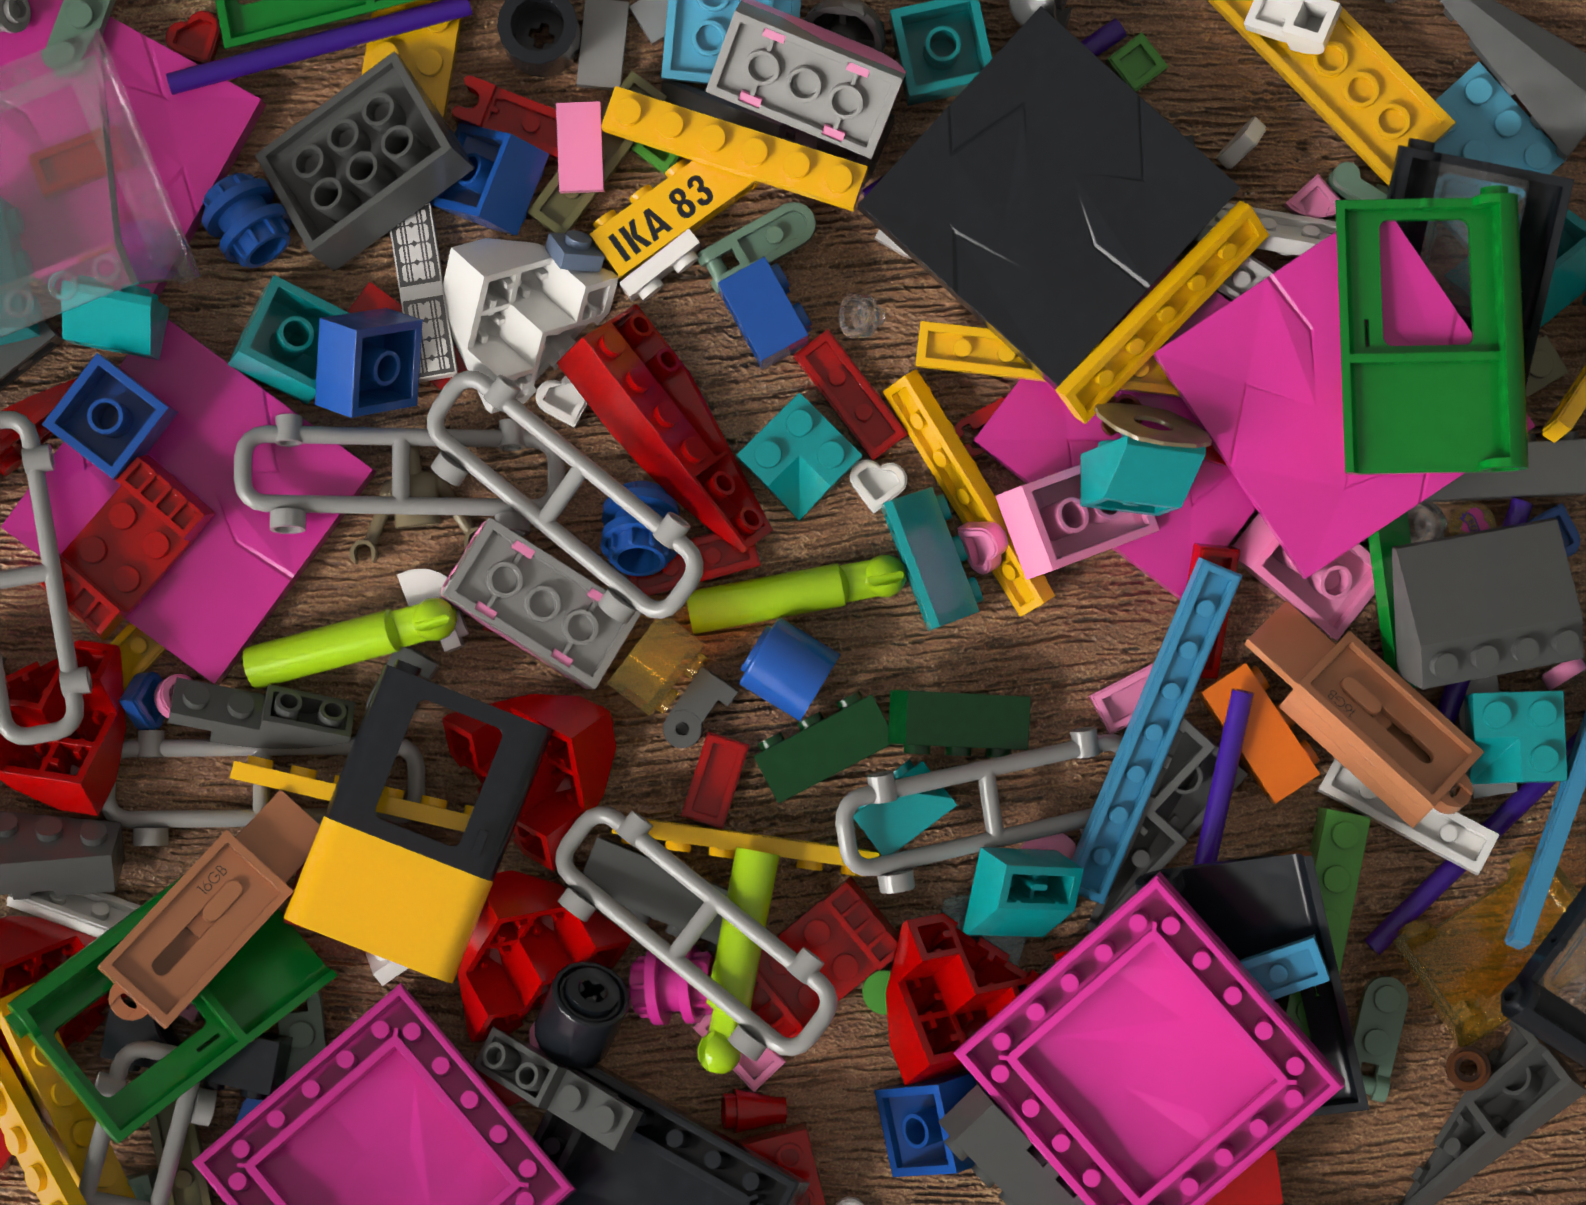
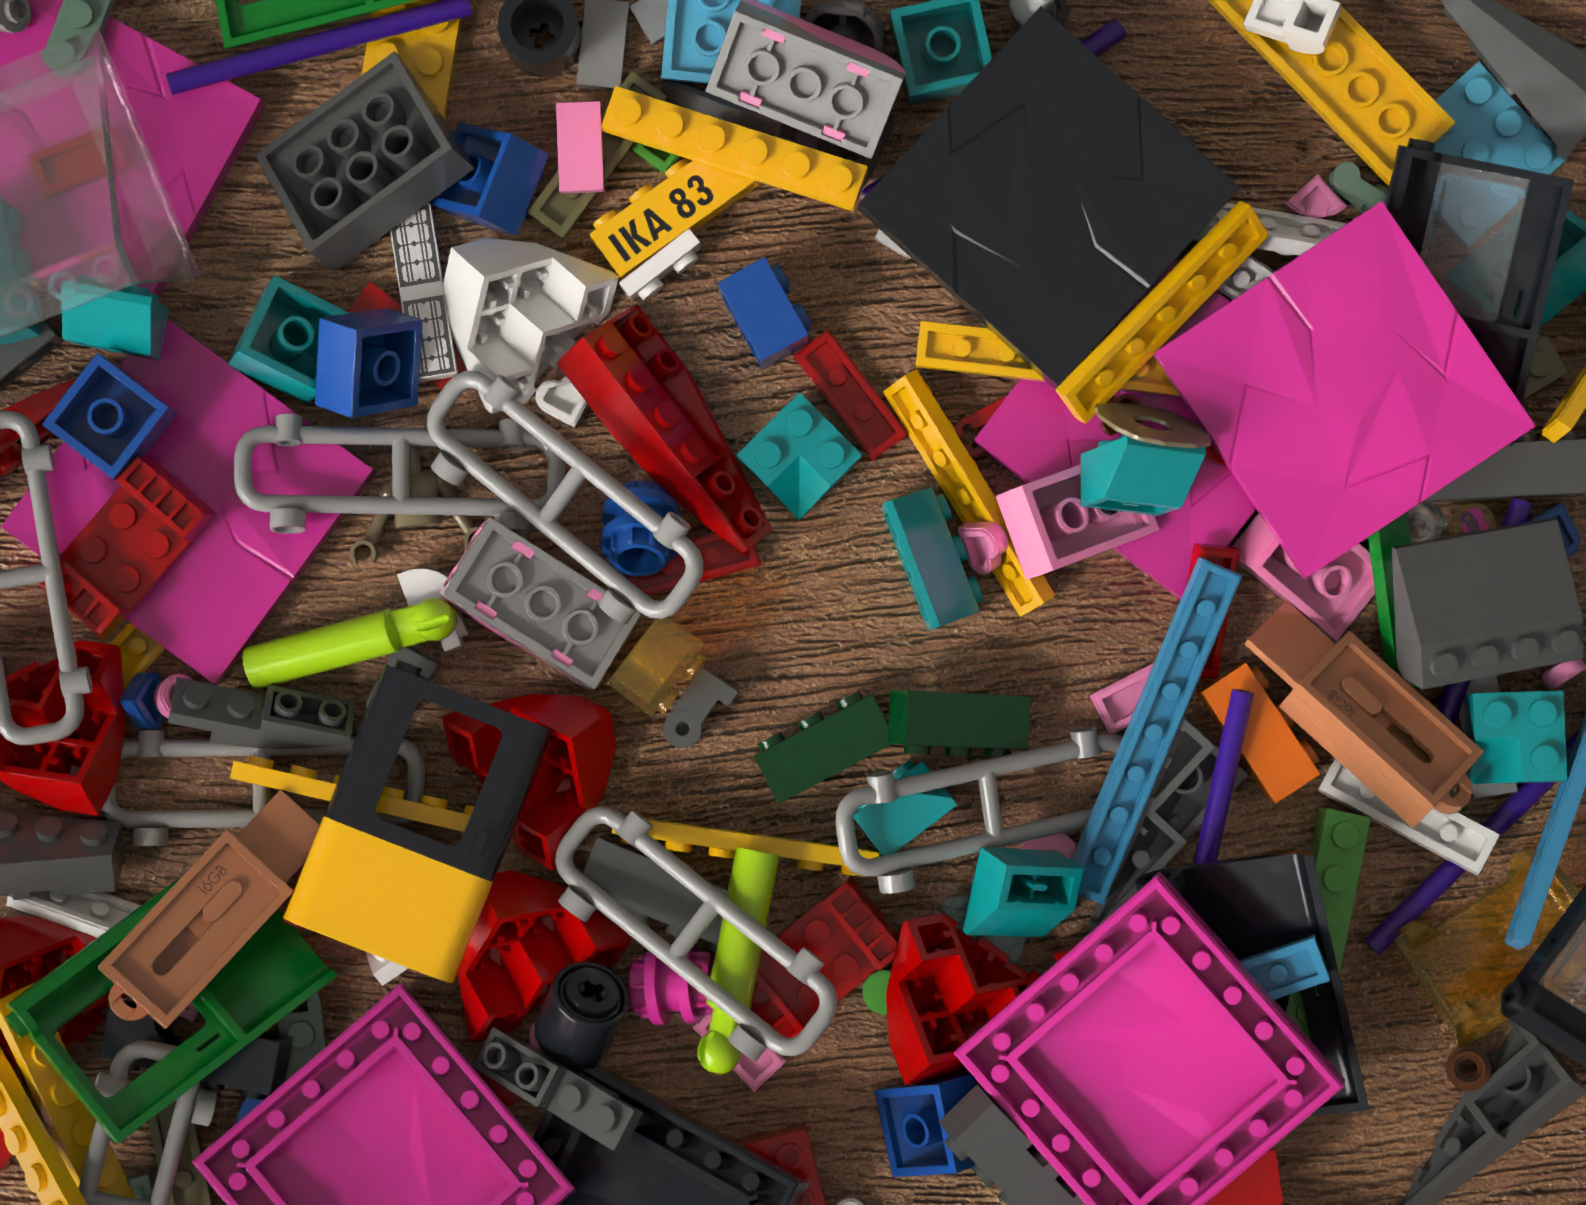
(196, 38): red tile -> none
(246, 220): blue piece -> none
(510, 114): red plate -> none
(574, 251): sand blue plate -> none
(715, 780): red tile -> none
(751, 1110): red cone -> none
(768, 237): sand green plate -> none
(787, 667): blue piece -> none
(794, 593): lime piece -> none
(860, 315): clear tile -> none
(877, 483): white tile -> none
(1137, 63): bright green tile -> none
(1242, 143): white tile -> none
(1379, 1031): sand green plate -> none
(1434, 403): green piece -> none

